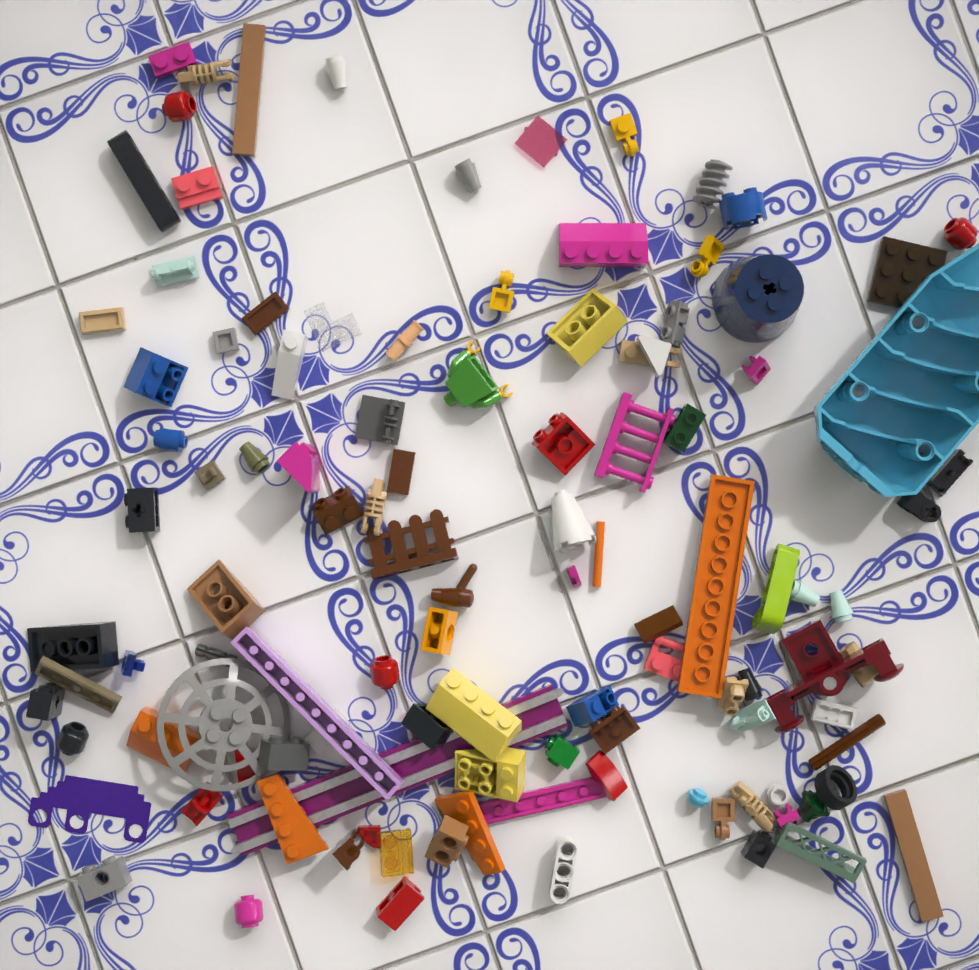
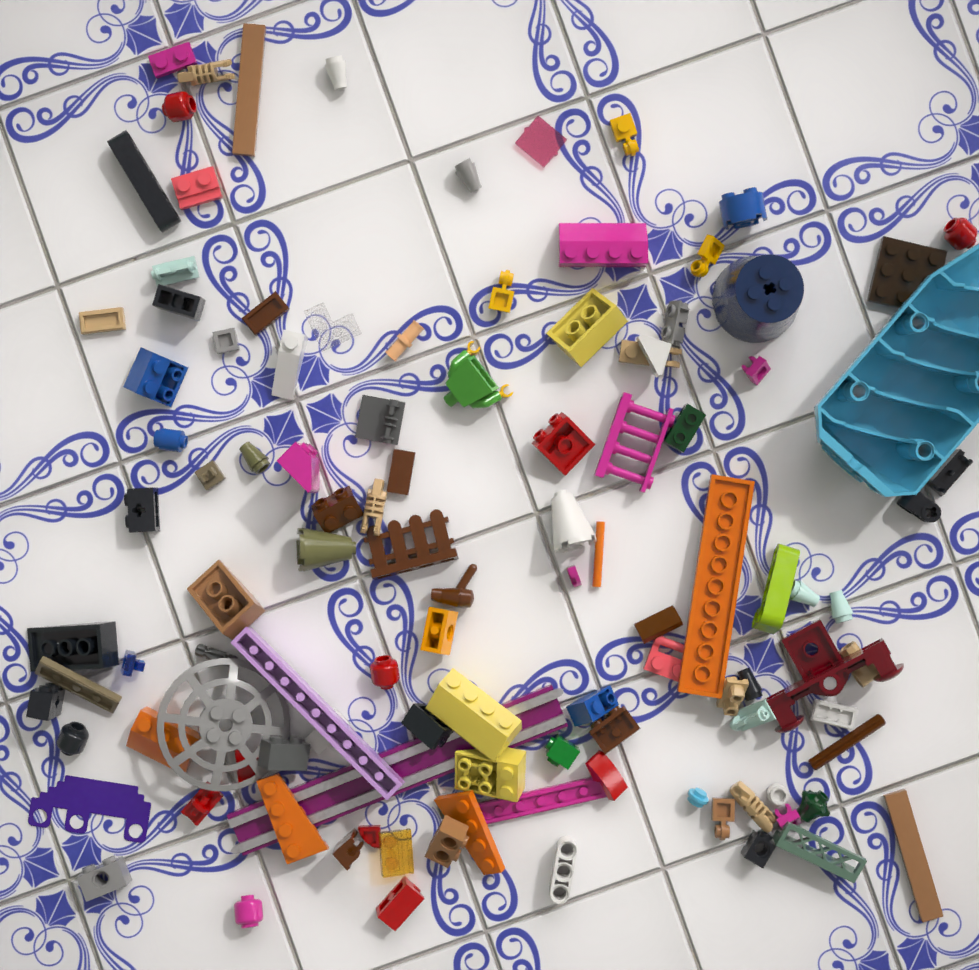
(178, 302): none -> black brick
(322, 549): none -> olive cone
(711, 182): light grey piece -> none
(827, 793): black tyre -> none

